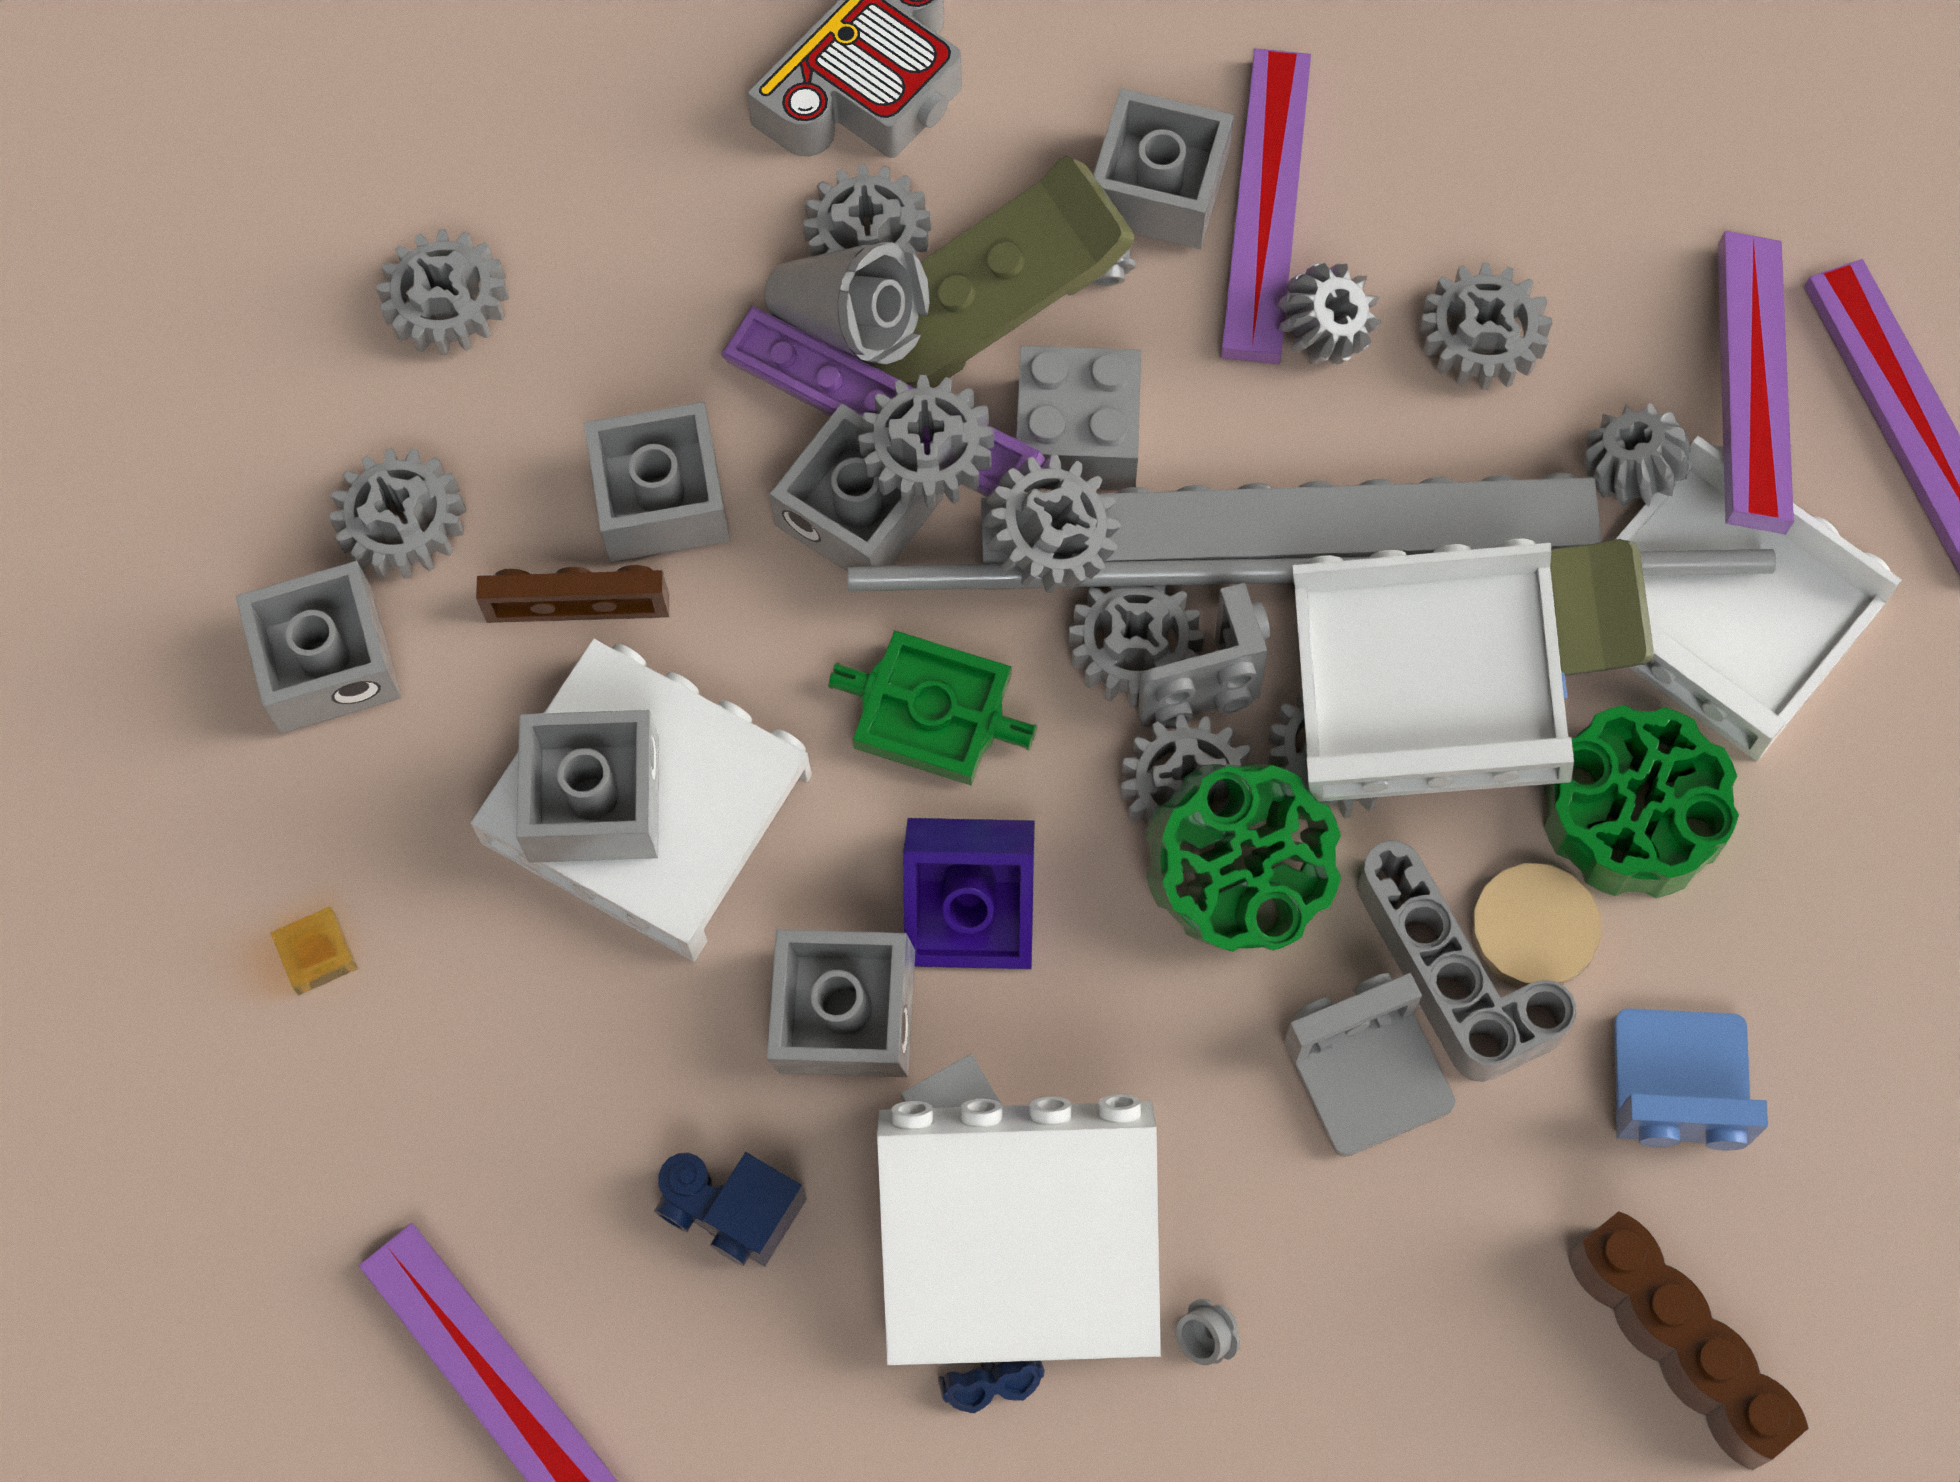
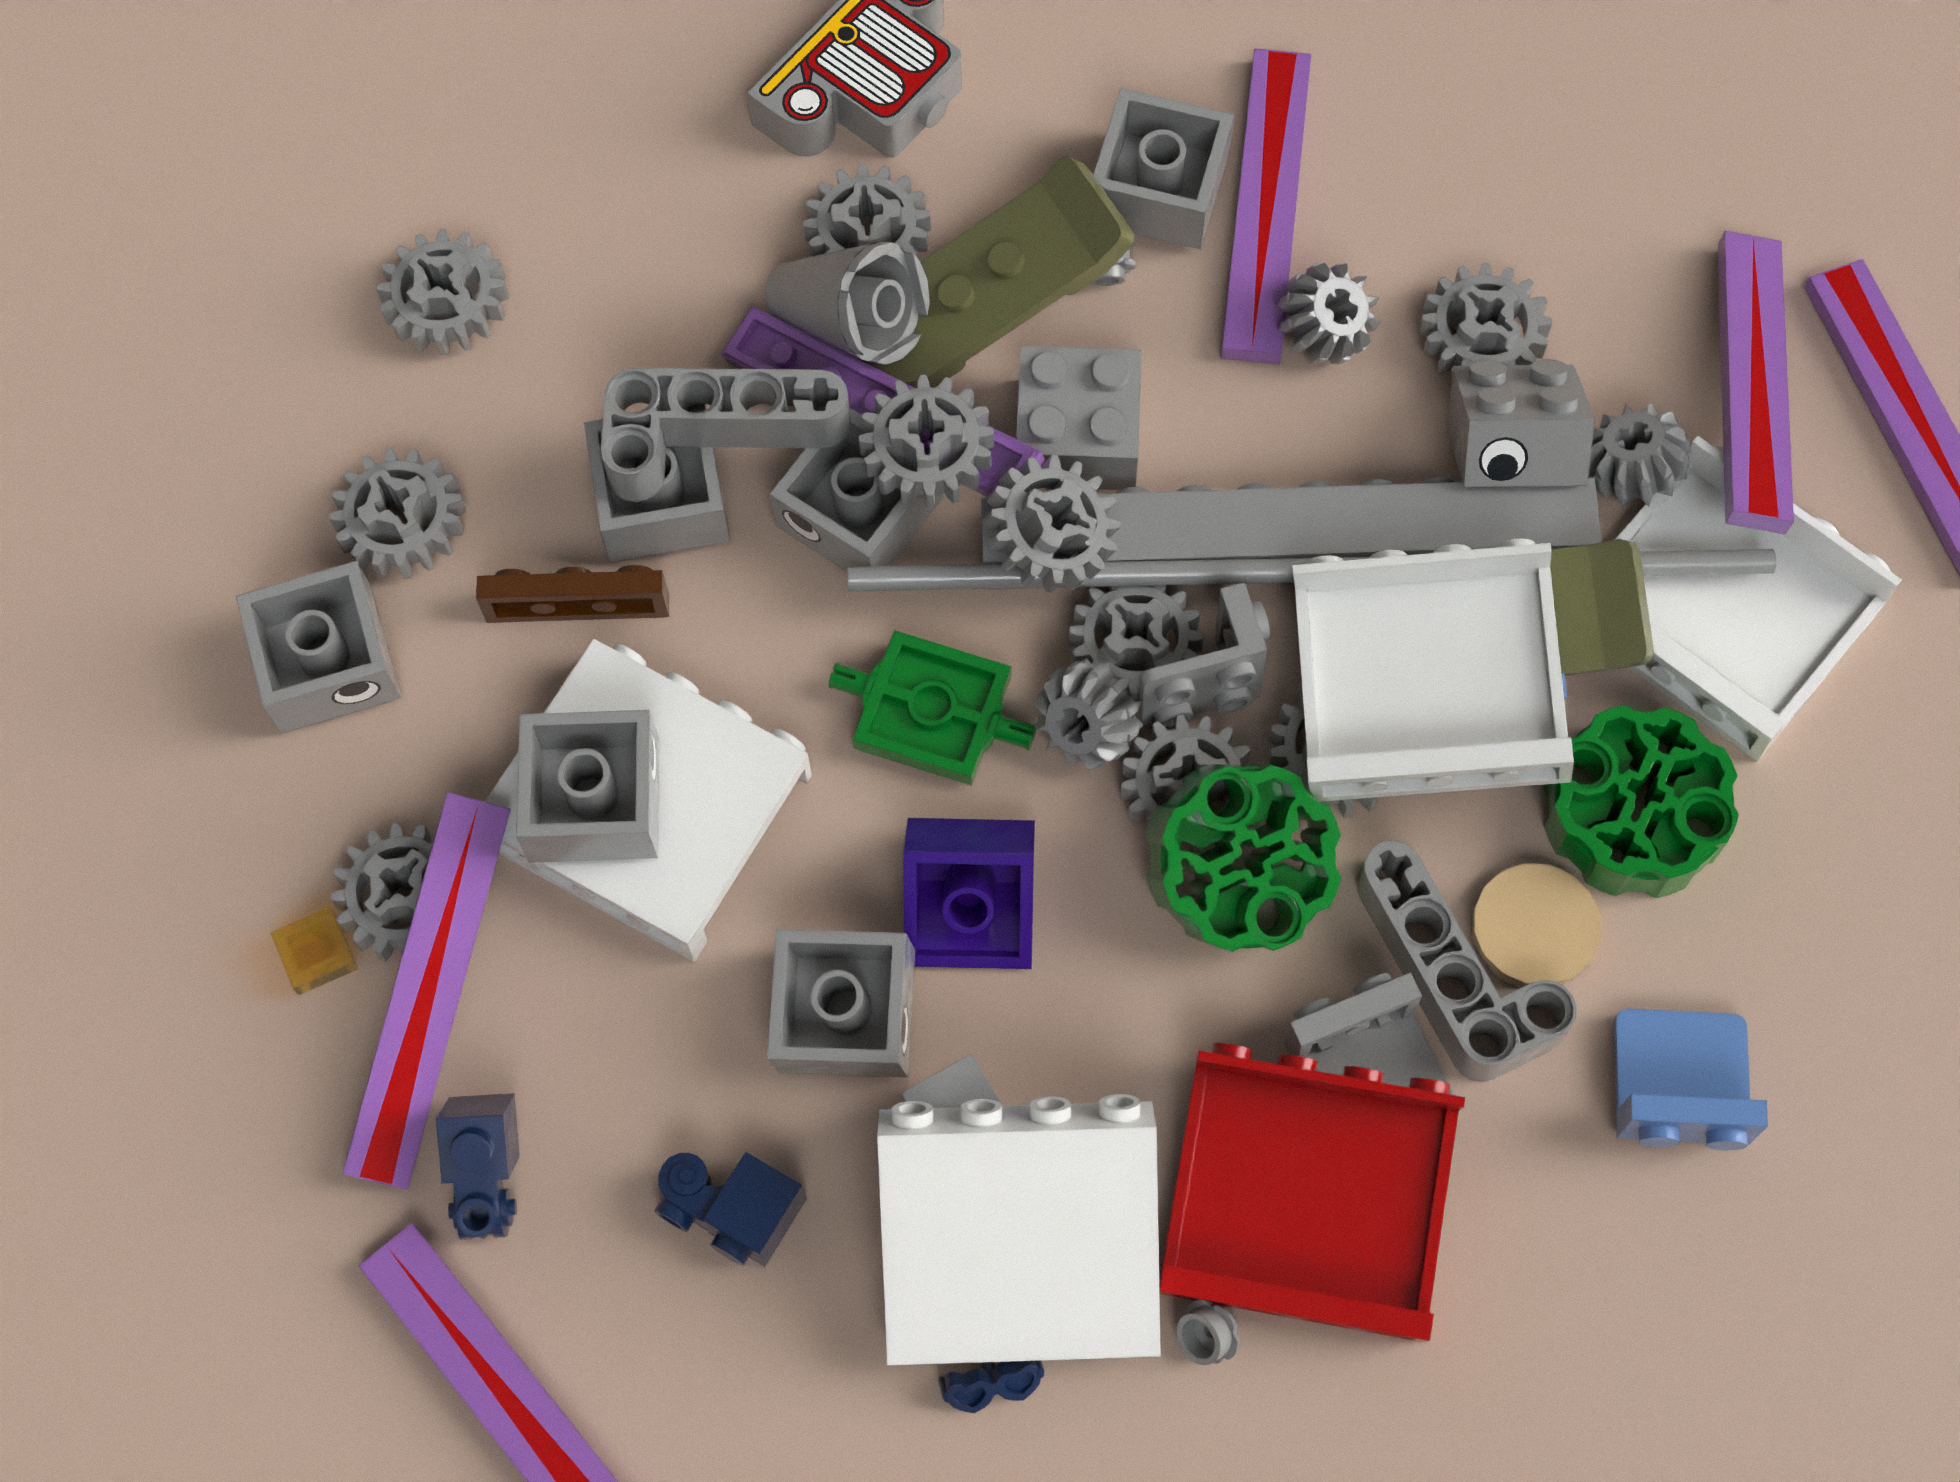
(385, 874): none -> light grey gear
(426, 991): none -> medium lavender tile
(476, 1154): none -> dark blue brick
(721, 425): none -> light grey beam
(1088, 714): none -> light grey gear
(1311, 1193): none -> red panel
(1520, 424): none -> light grey brick
(1698, 1355): reddish brown brick -> none

